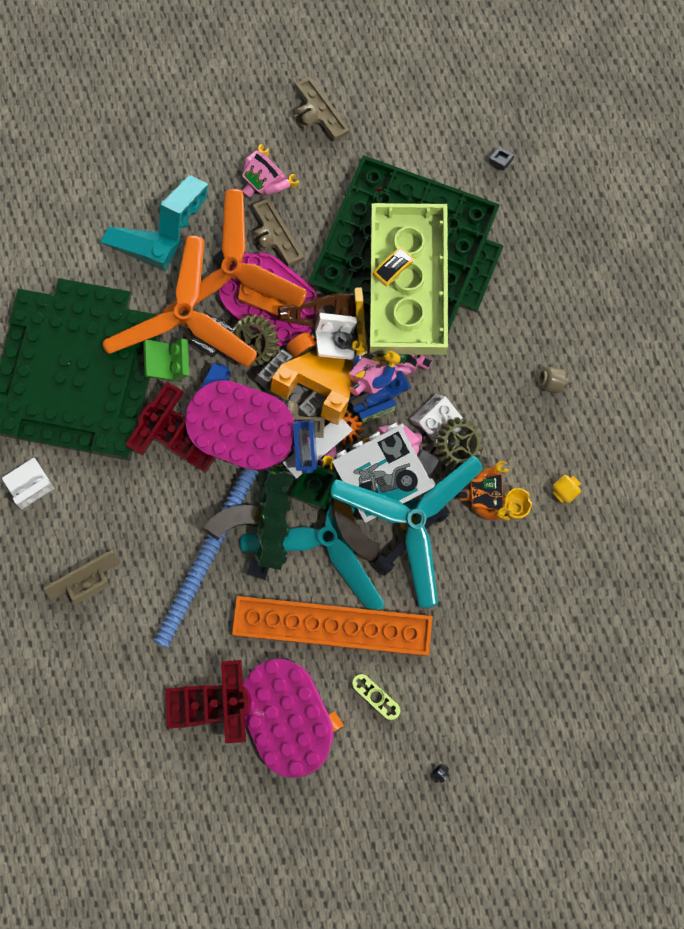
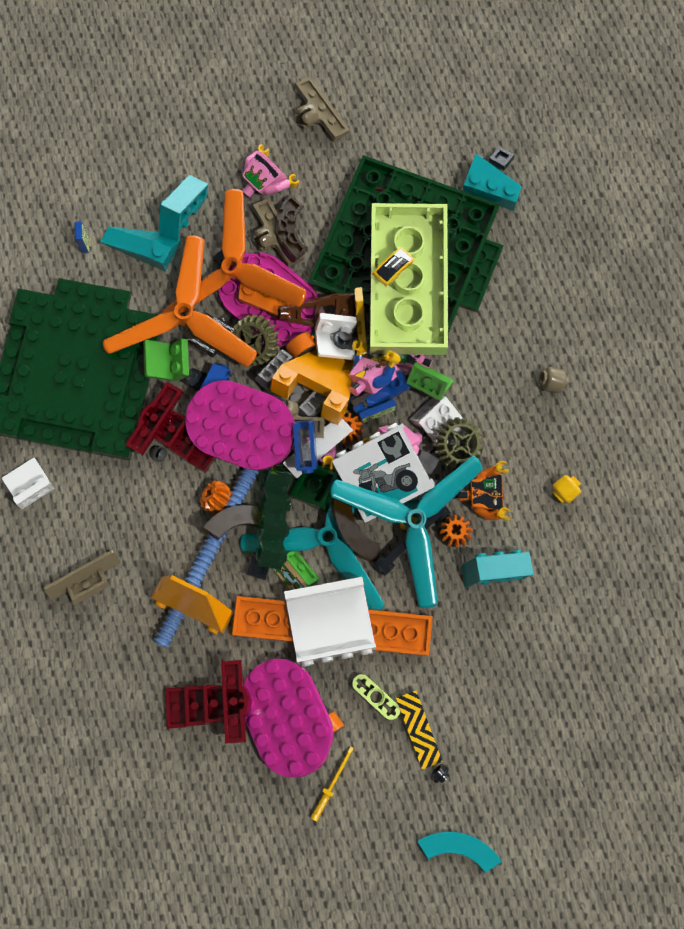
(81, 237): none -> blue tile
(162, 454): none -> dark grey hinge
(193, 602): none -> light orange wedge
(195, 378): none -> black slope
(215, 497): none -> orange gear
(286, 229): none -> dark brown tile
(296, 572): none -> panel
(327, 793): none -> yellow sword
(330, 621): none -> white panel
(419, 729): none -> sticker
(429, 381): none -> bright green bracket
(448, 528): none -> orange gear
(460, 844): none -> teal tile
(491, 184): none -> teal wedge
(497, 568): none -> wedge
(520, 497): yellow hair -> none

